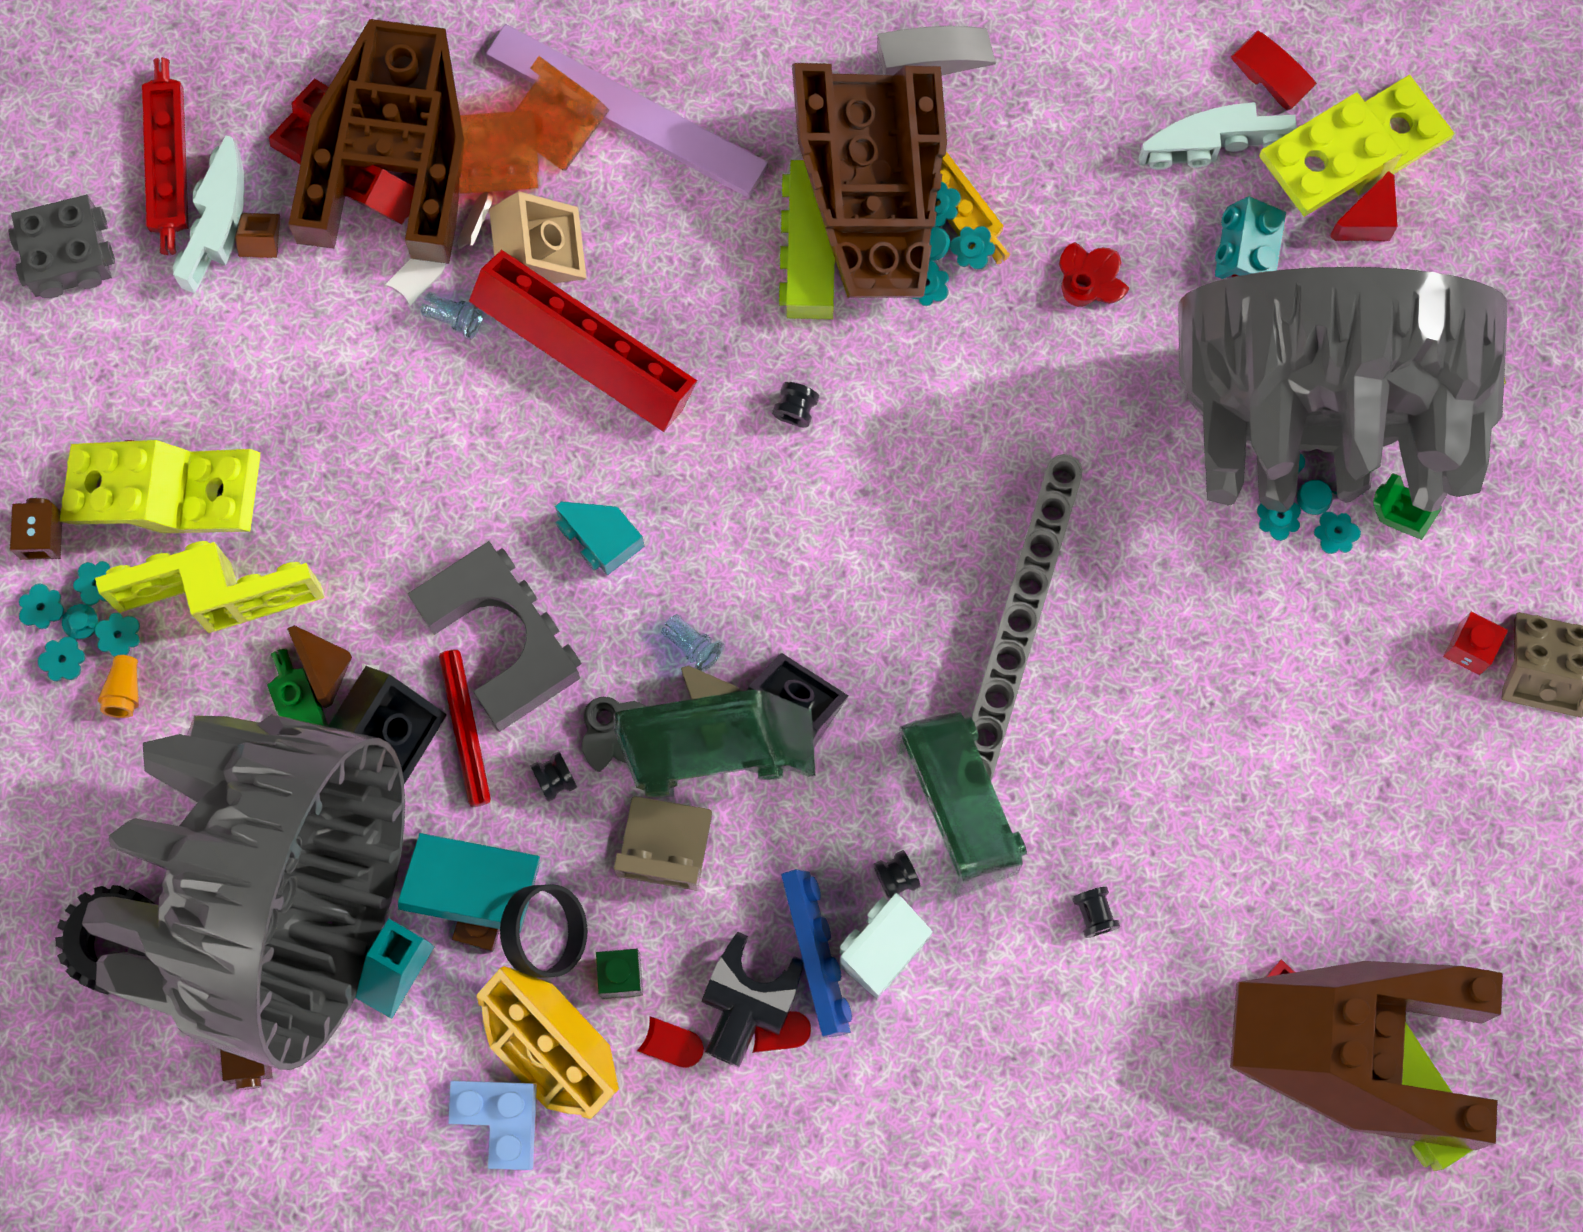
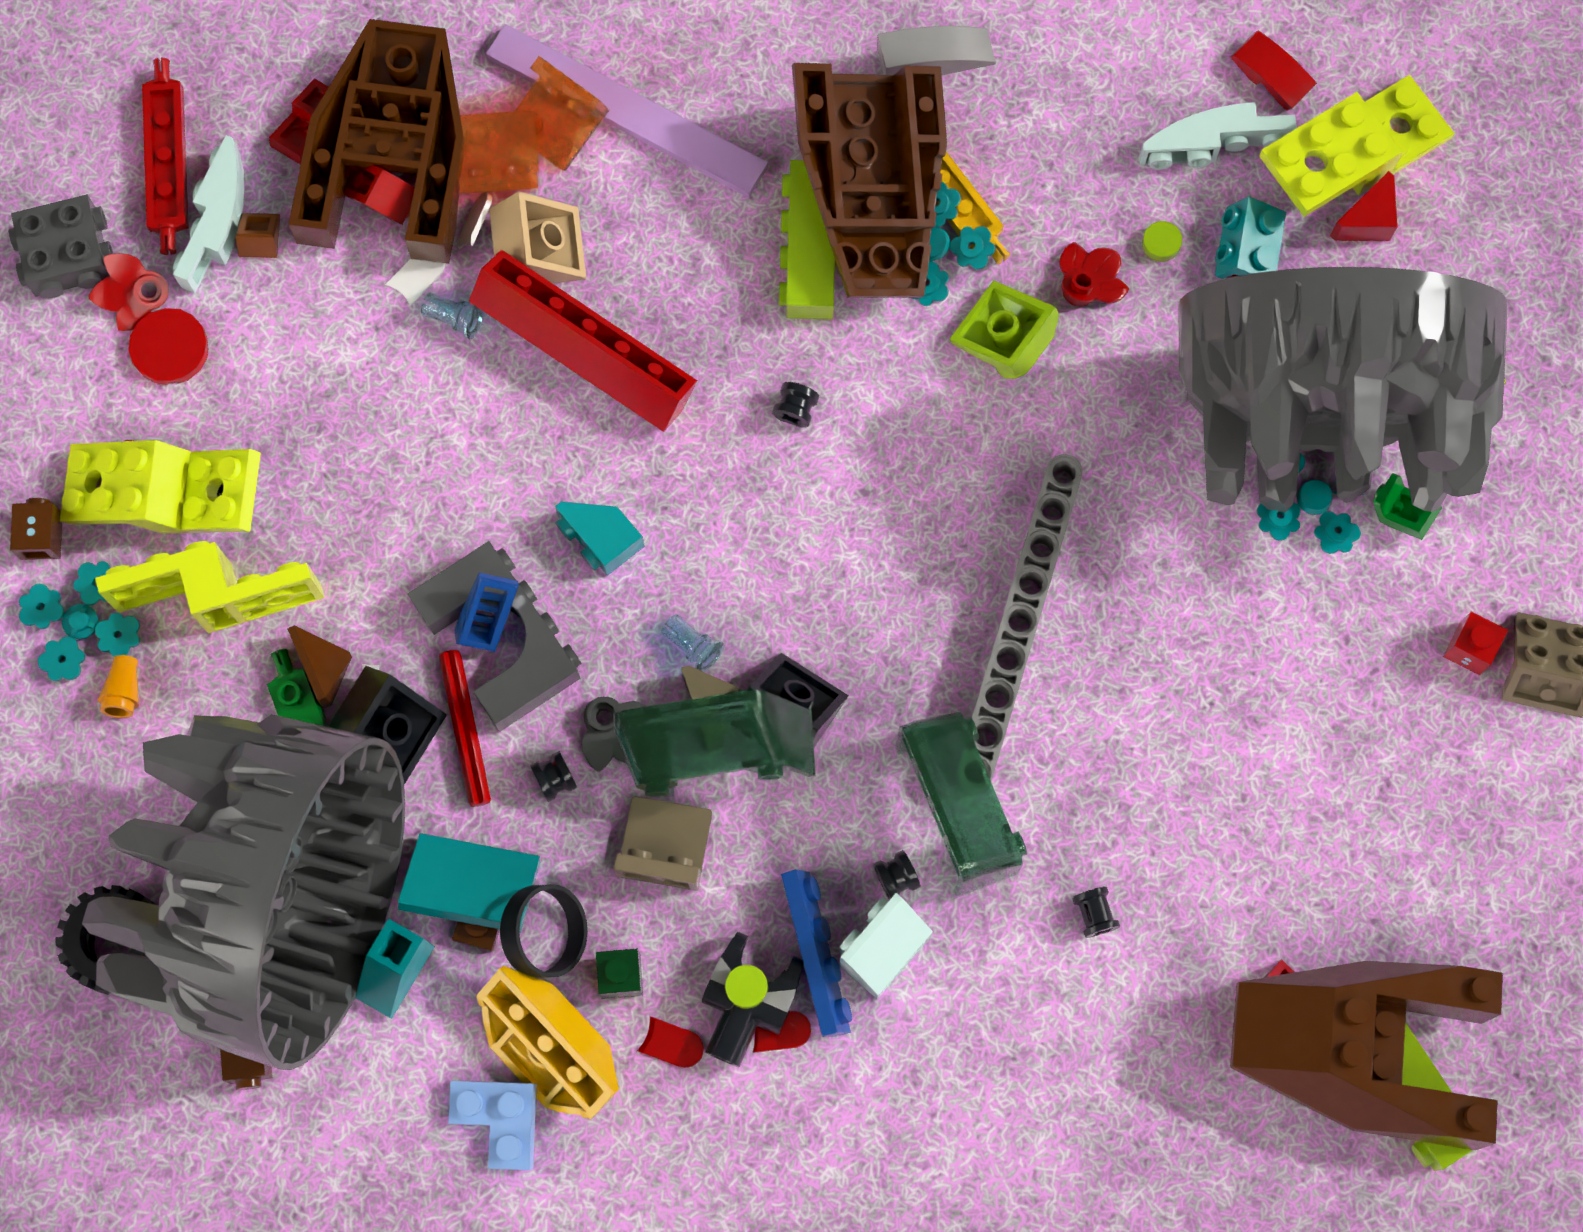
(123, 293): none -> red plate
(168, 346): none -> red tile
(481, 636): none -> blue slope
(746, 986): none -> lime tile
(1007, 330): none -> lime slope
(1162, 241): none -> lime tile

